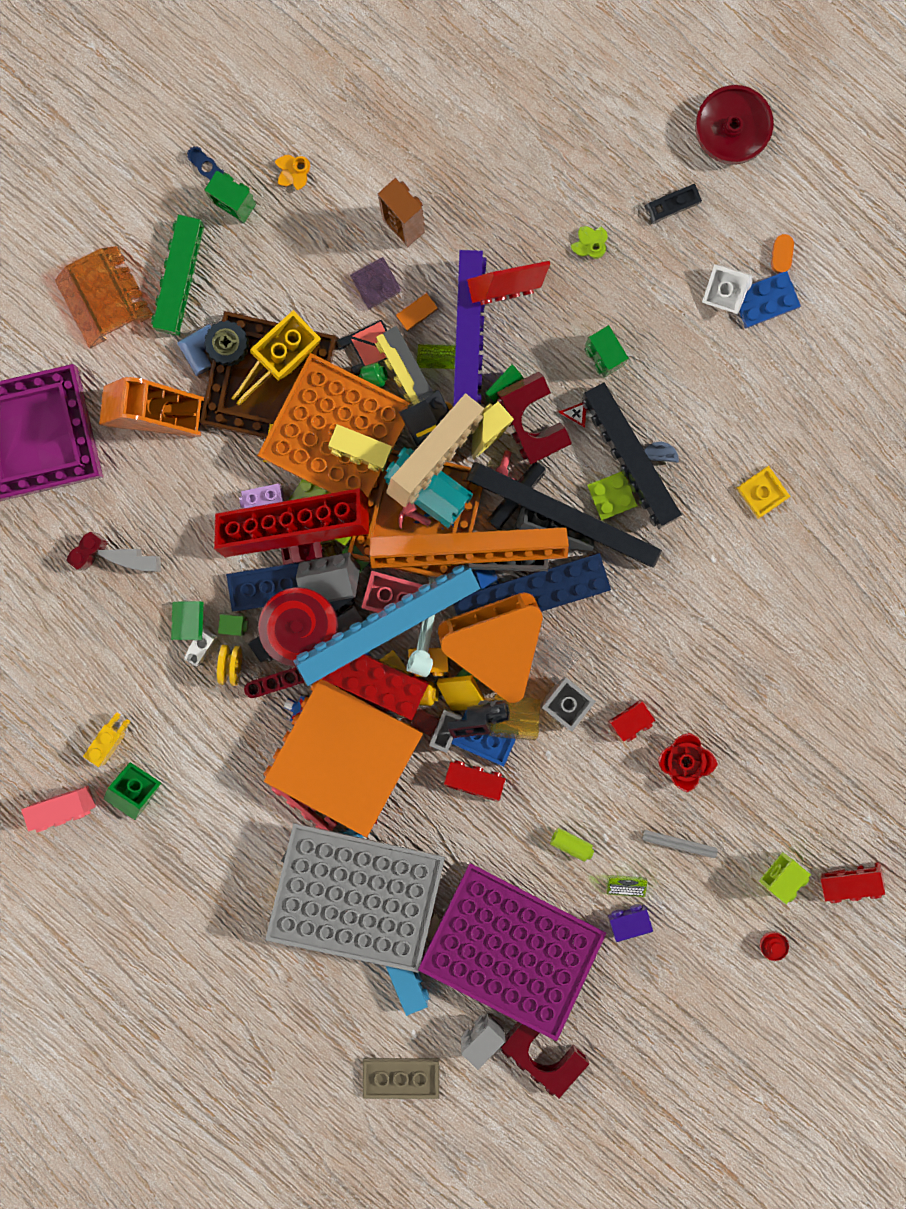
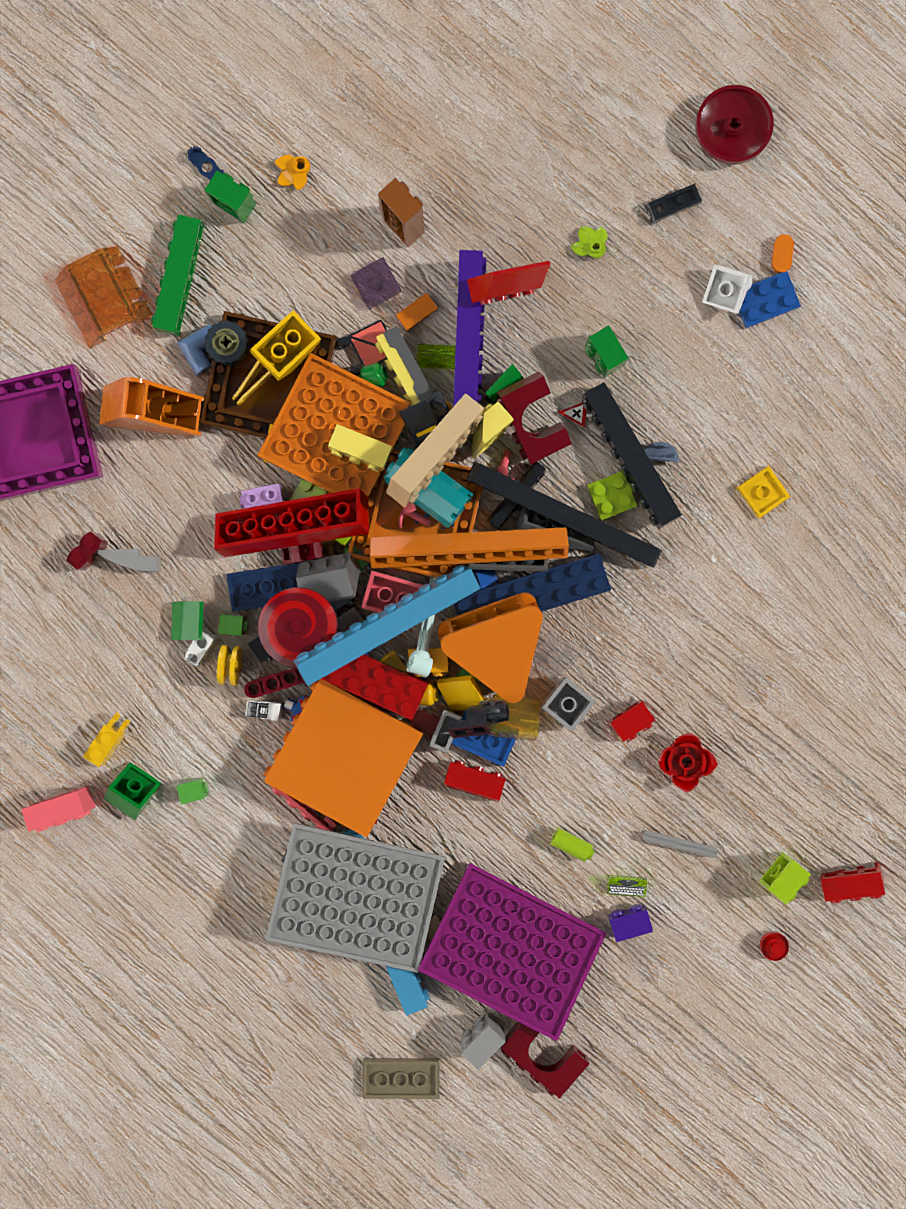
(192, 790): none -> bright green brick
(264, 709): none -> leg

